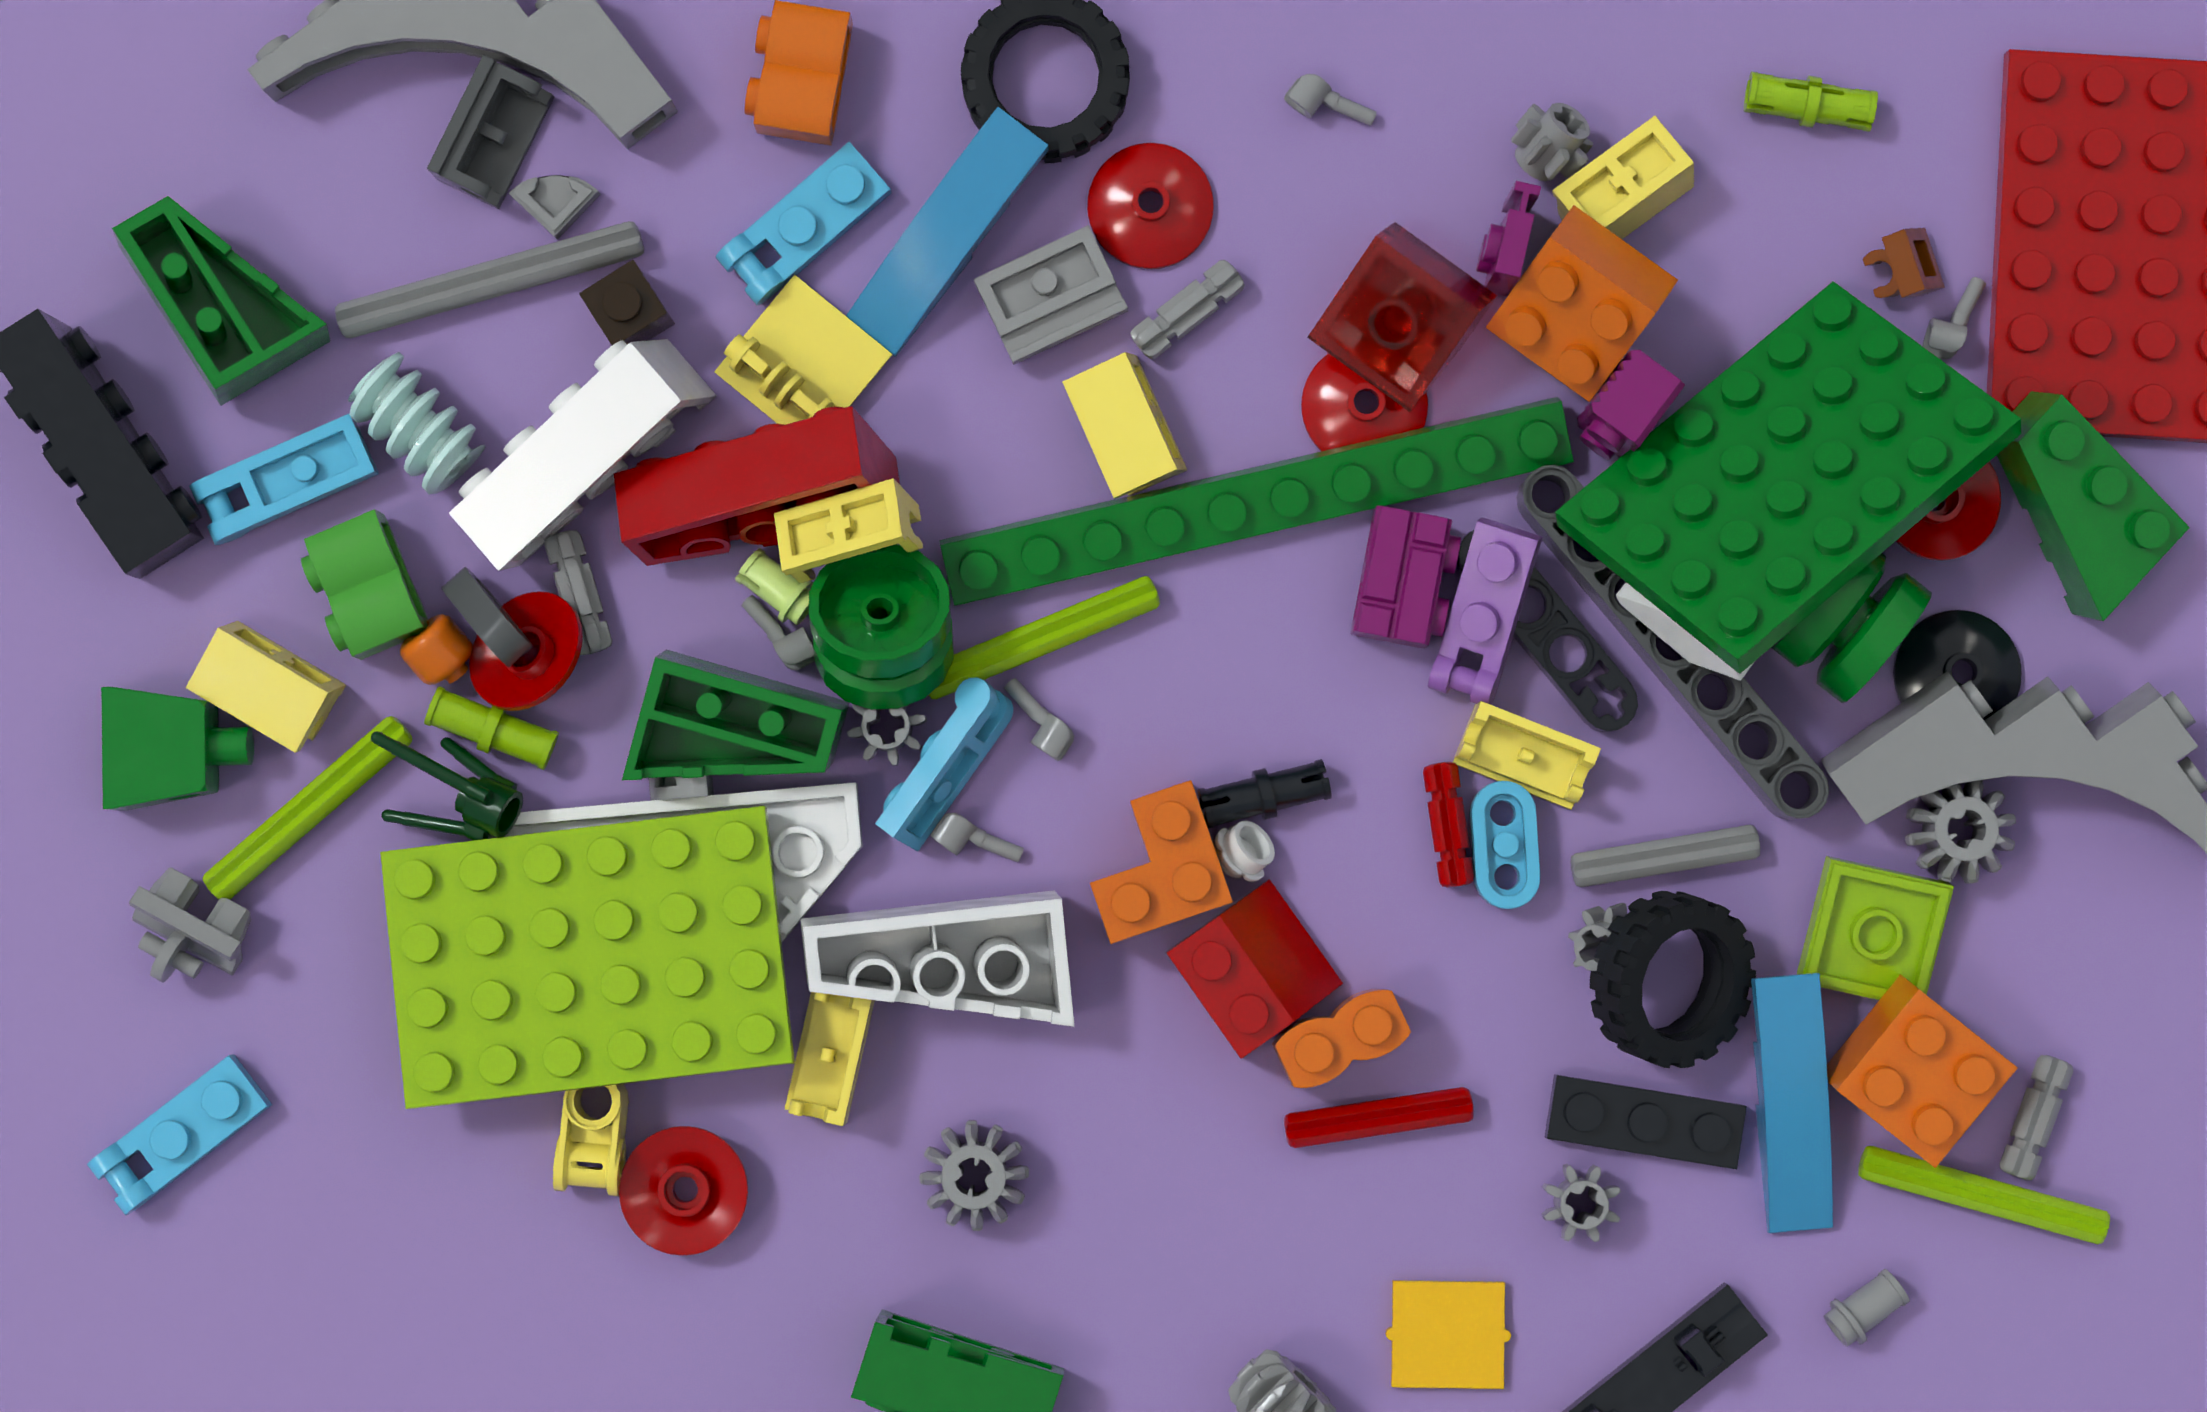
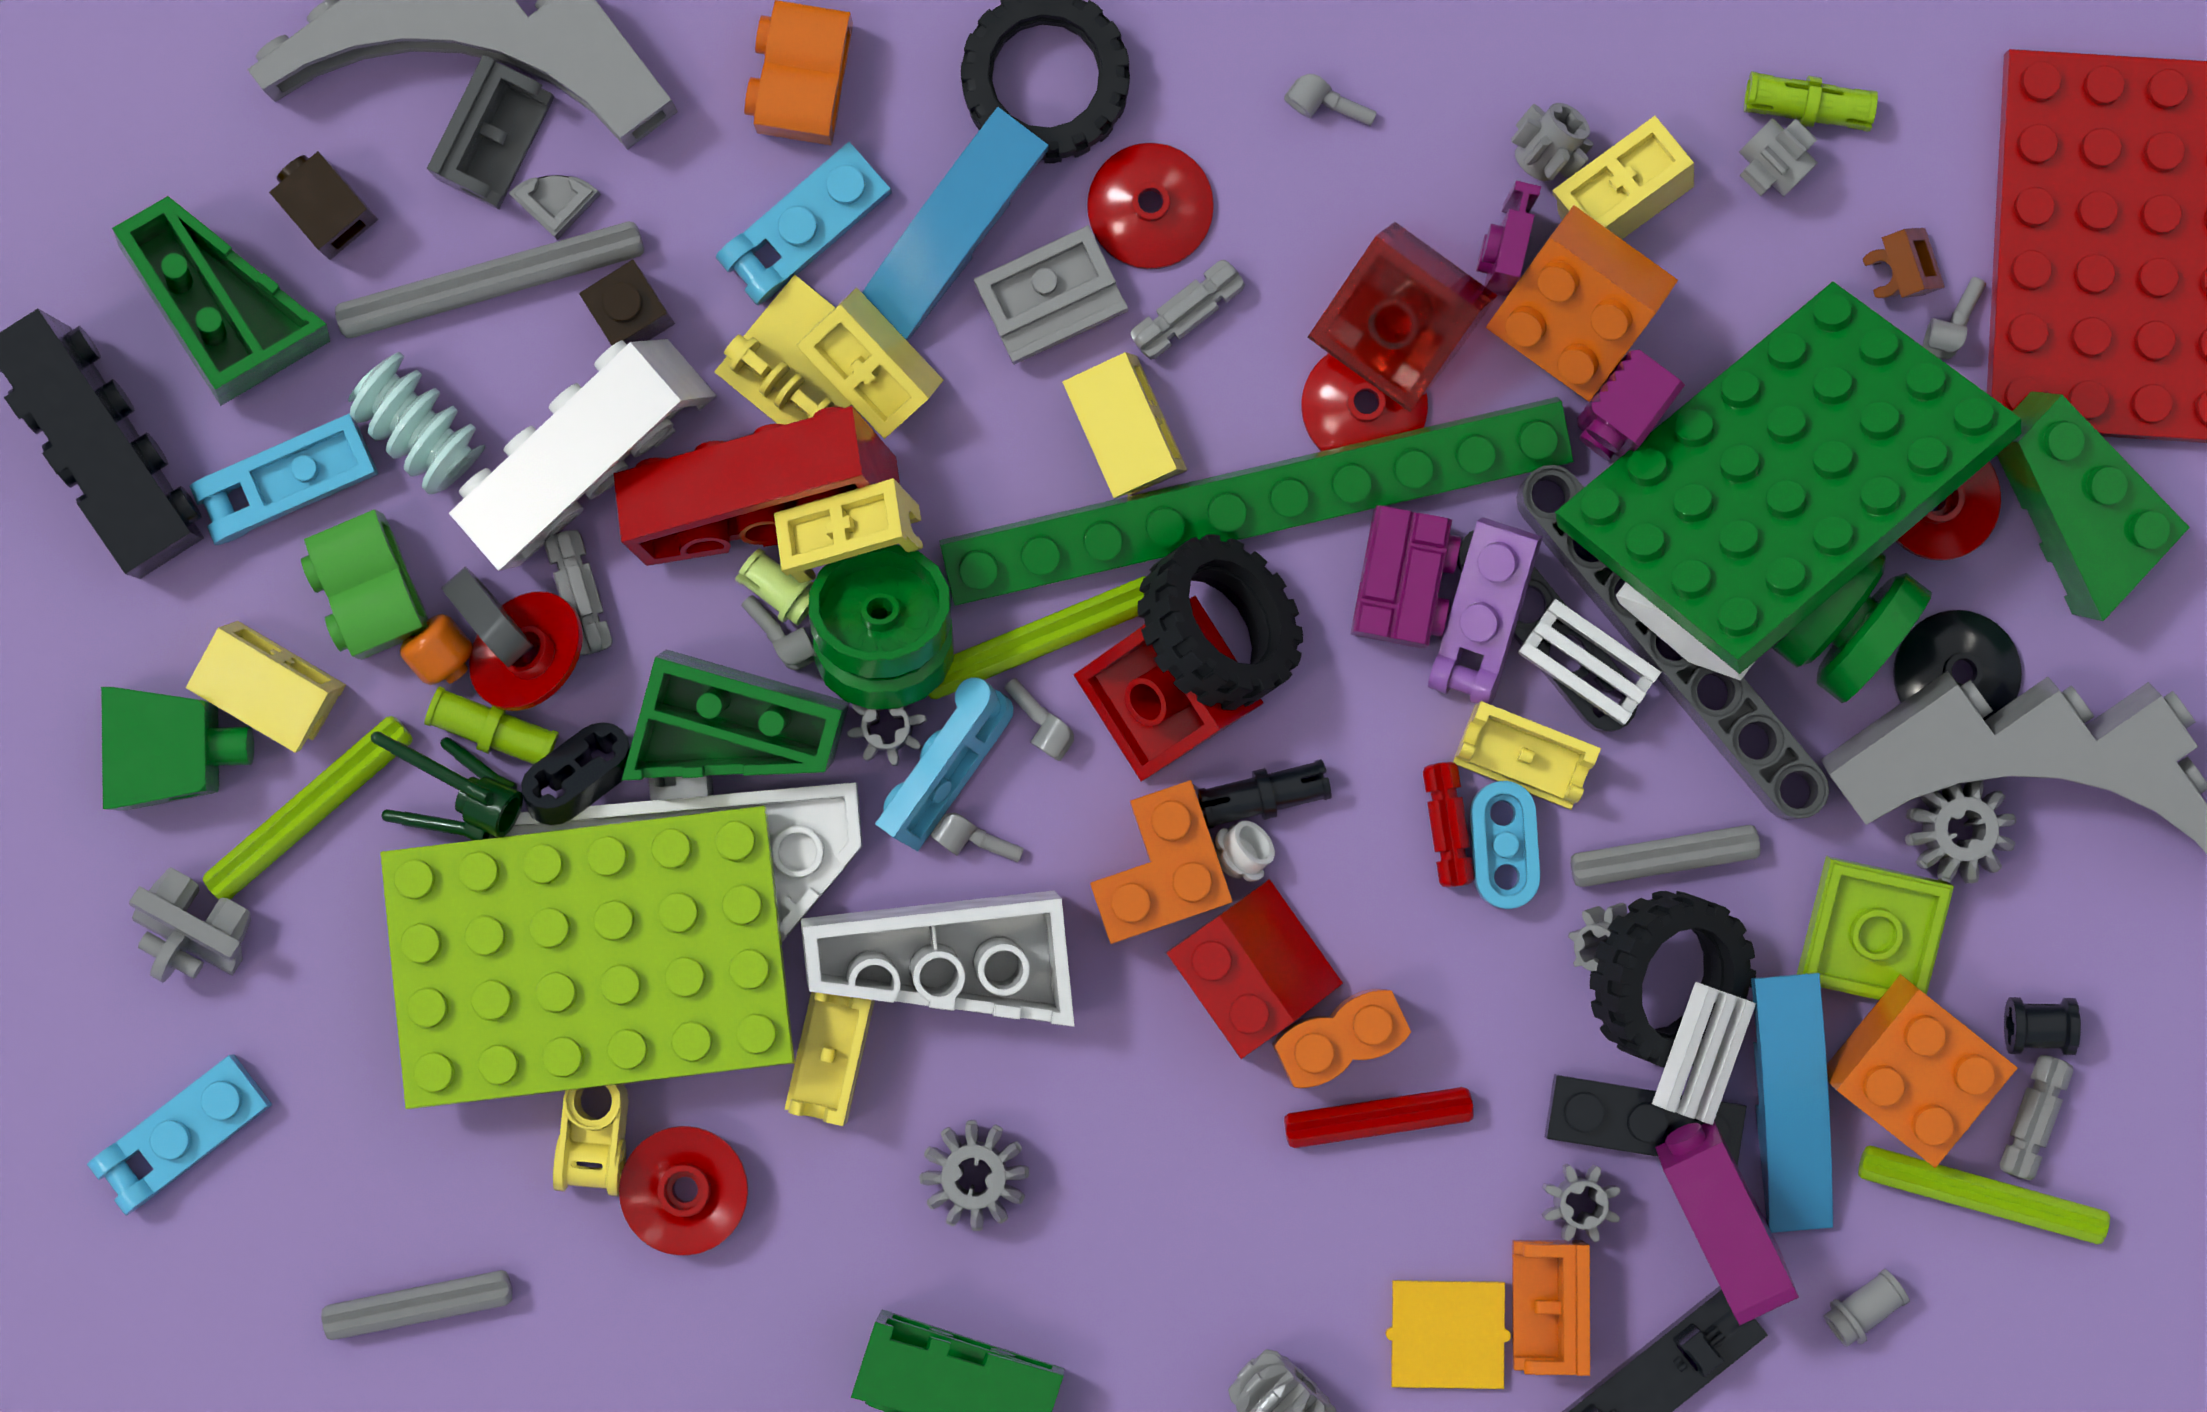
(322, 203): none -> dark brown brick
(416, 1305): none -> light grey axle
(575, 772): none -> black beam
(870, 363): none -> light yellow hinge
(1145, 709): none -> red slope
(1187, 652): none -> black tyre
(1551, 1307): none -> orange hinge
(1634, 692): none -> white tile
(1712, 1055): none -> white tile
(1726, 1221): none -> magenta slope
(1778, 157): none -> light grey gear
(2042, 1026): none -> black bush

